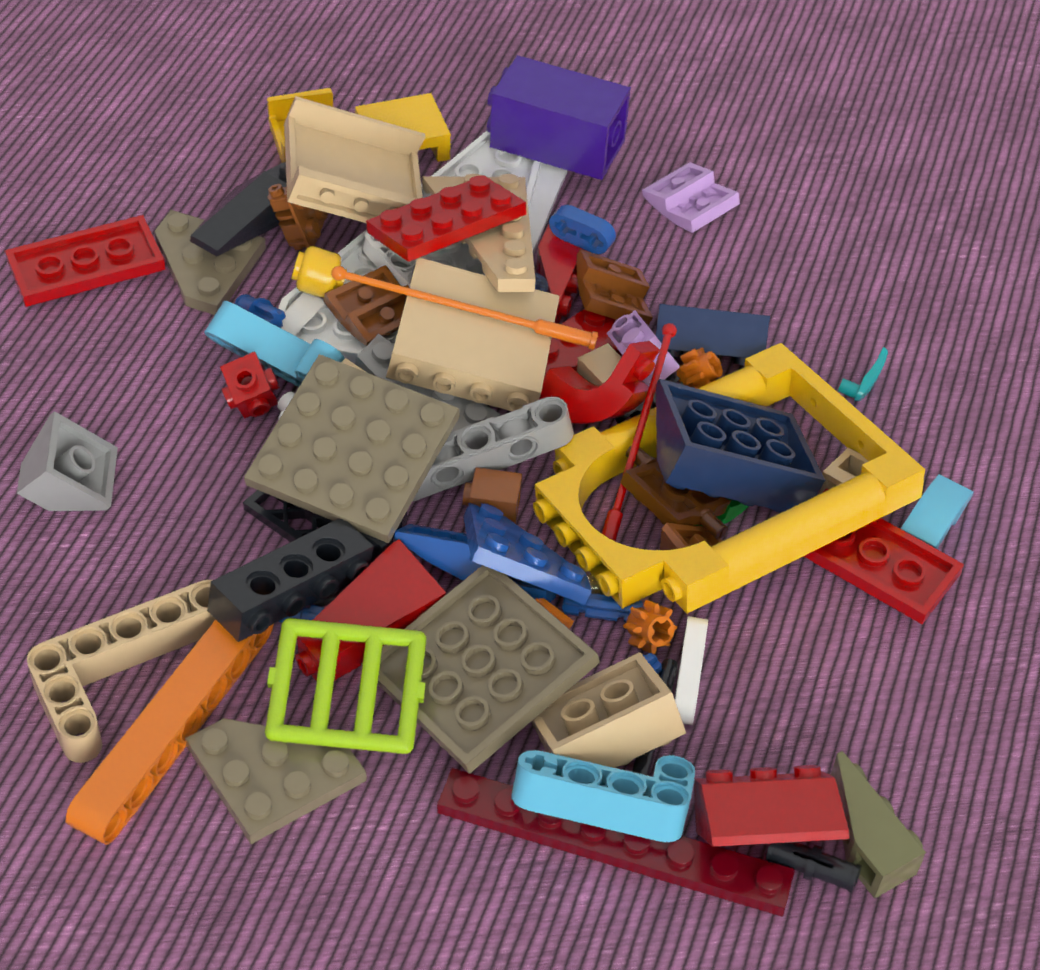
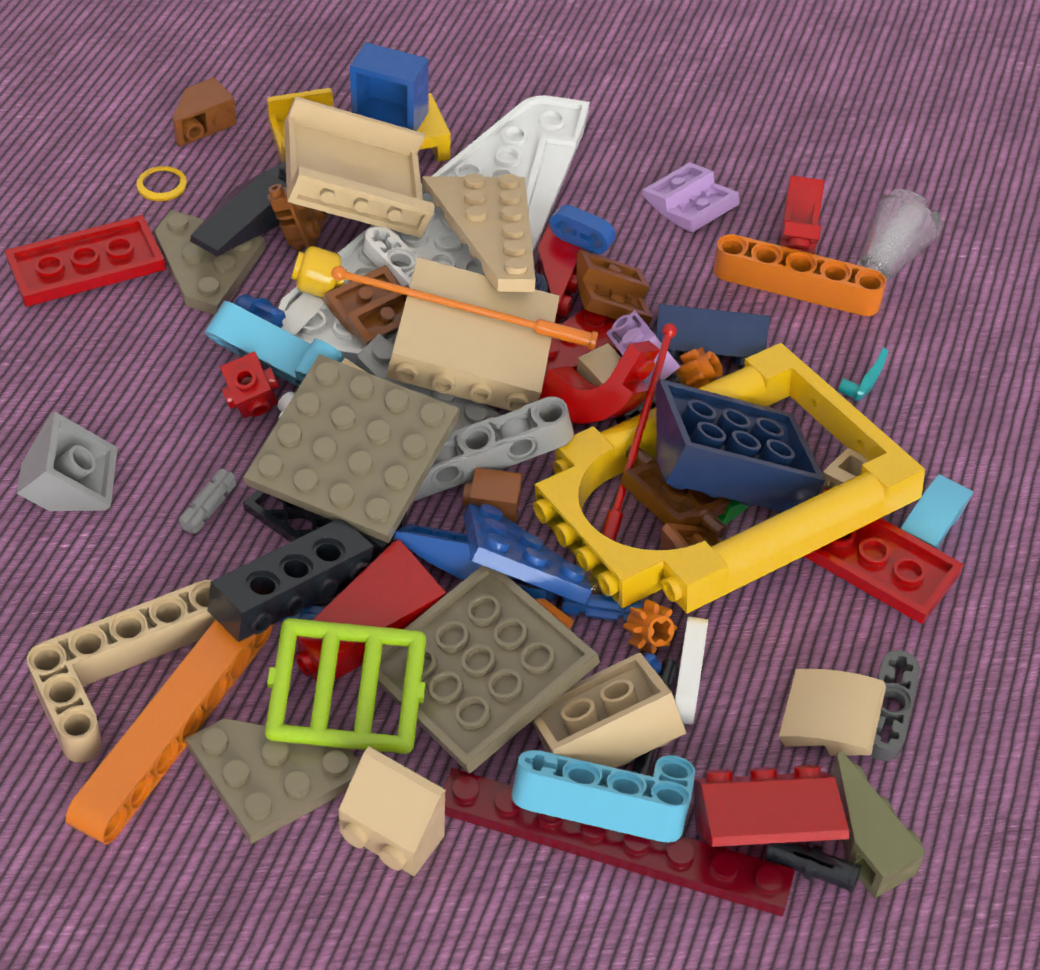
(166, 196): none -> yellow piece
(203, 111): none -> dark orange slope
(207, 501): none -> light grey axle
(390, 86): none -> blue piece
(392, 812): none -> tan slope
(445, 217): red plate -> none
(558, 117): dark purple brick -> none
(799, 275): none -> orange beam
(802, 213): none -> red arch
(833, 711): none -> tan slope
(899, 232): none -> clear cone
(904, 694): none -> dark grey beam

